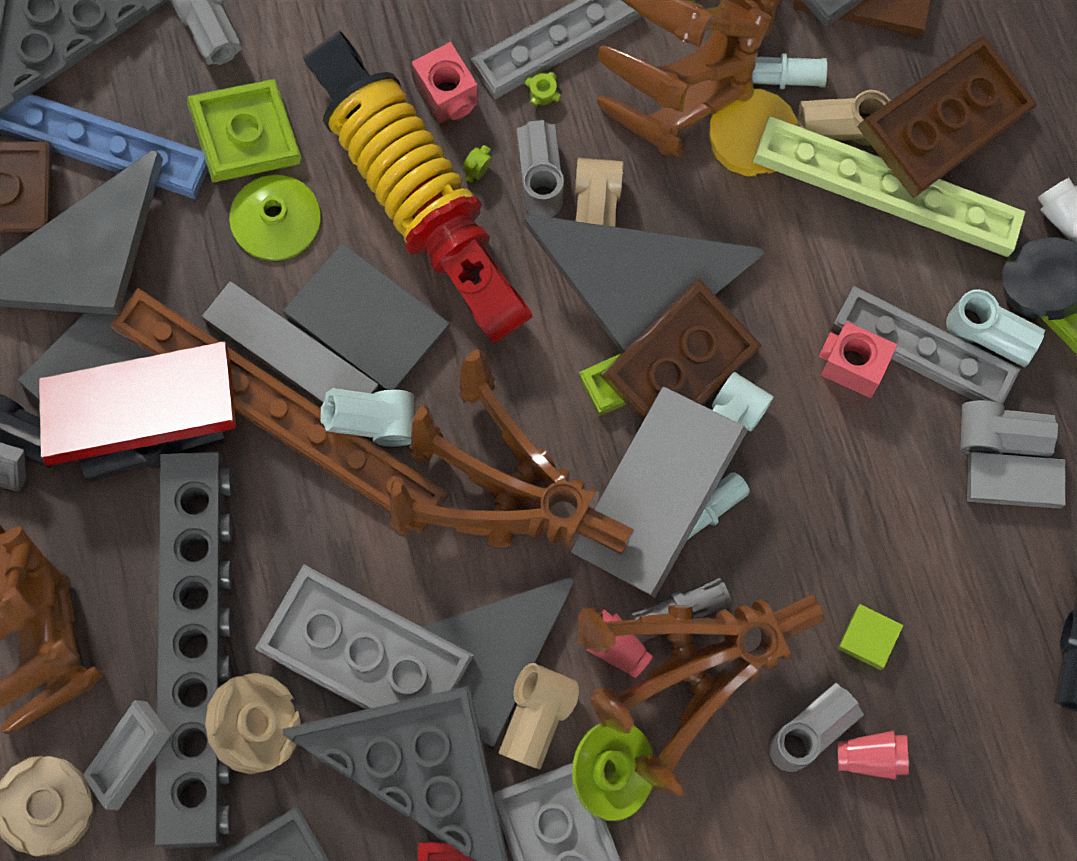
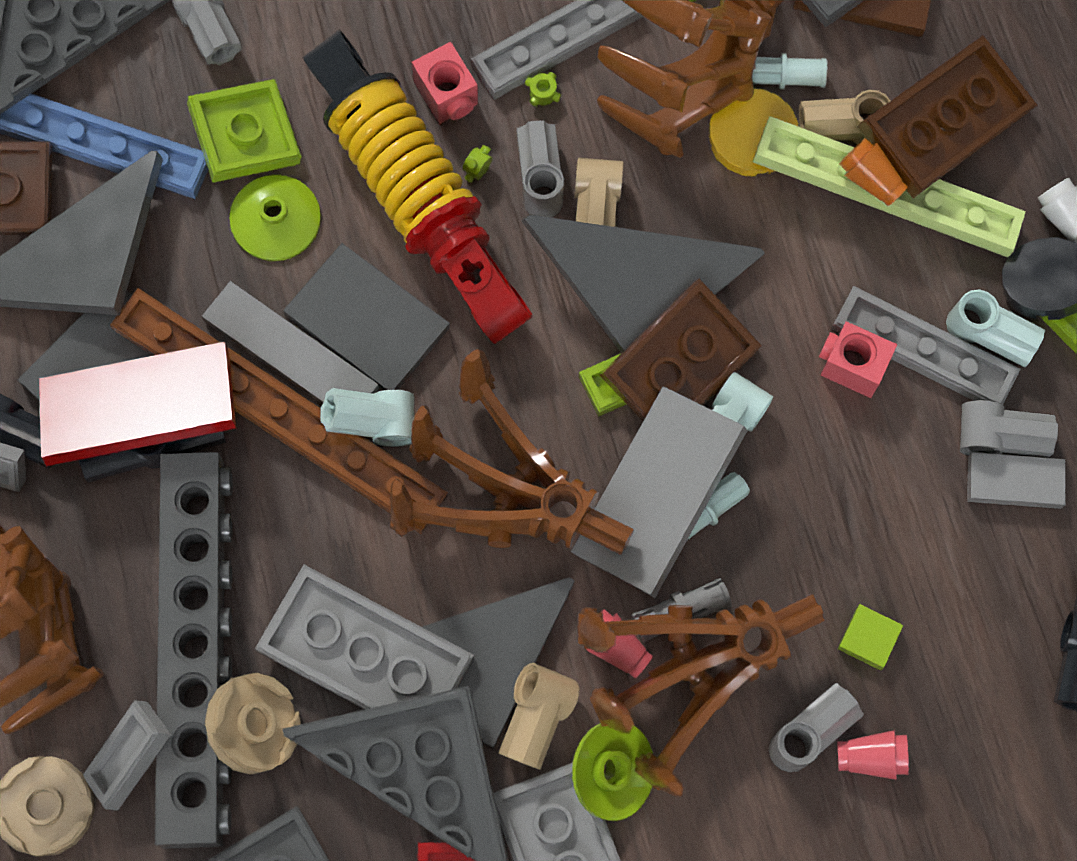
(873, 172): none -> orange cone

